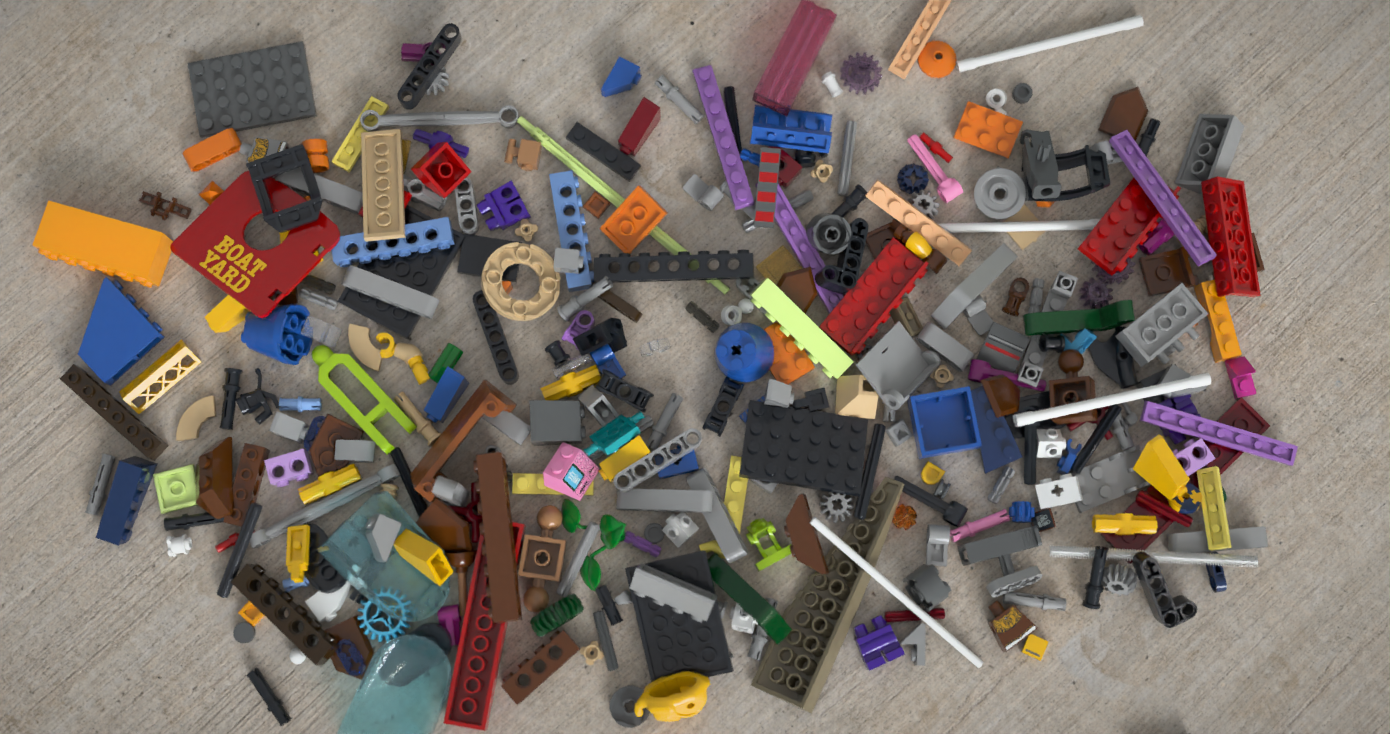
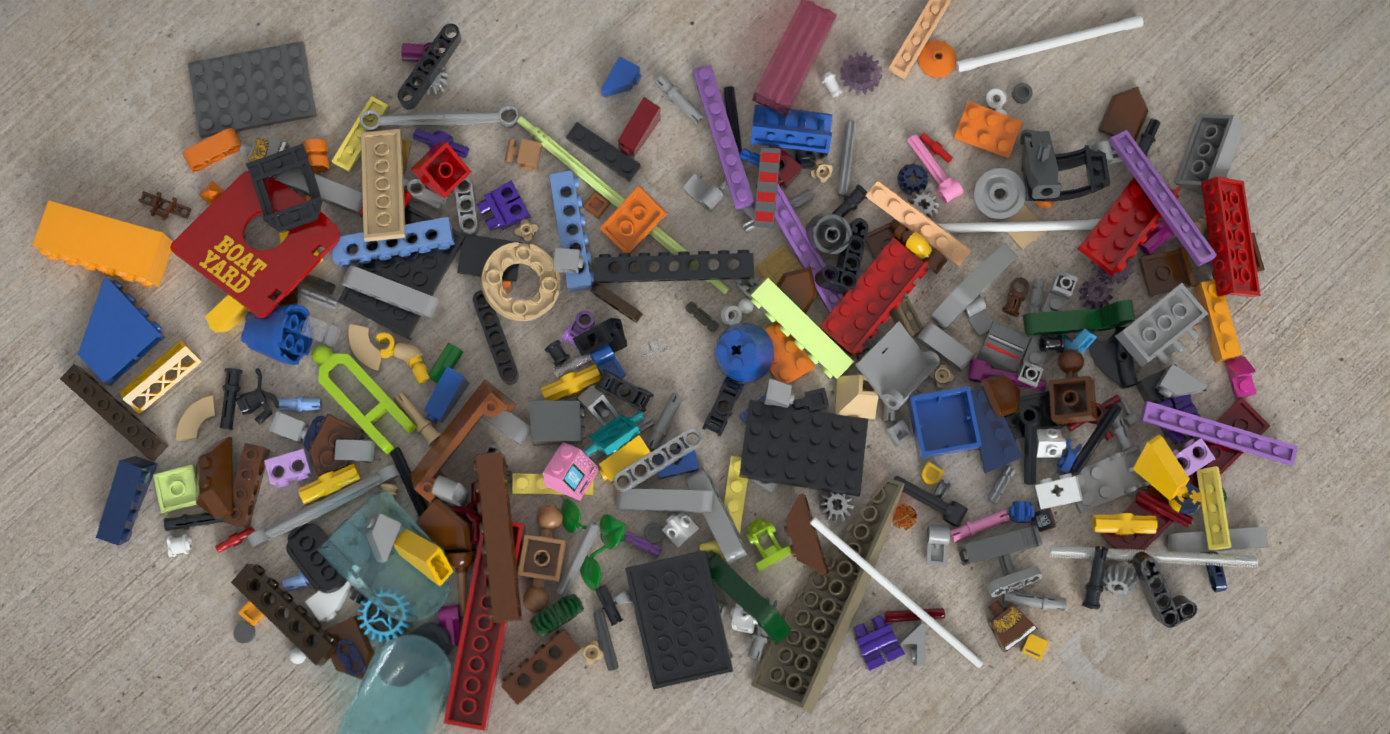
(99, 487): light grey pin -> none
(239, 549): black axle -> none
(269, 697): black pin -> none
(297, 551): yellow hinge -> none
(578, 303): light grey pin -> none
(620, 712): dark grey plate -> none
(673, 592): light grey slope -> none
(674, 696): yellow piece -> none
(870, 471): black axle -> none
(926, 587): dark grey brick -> none
(1032, 417): white piece -> none

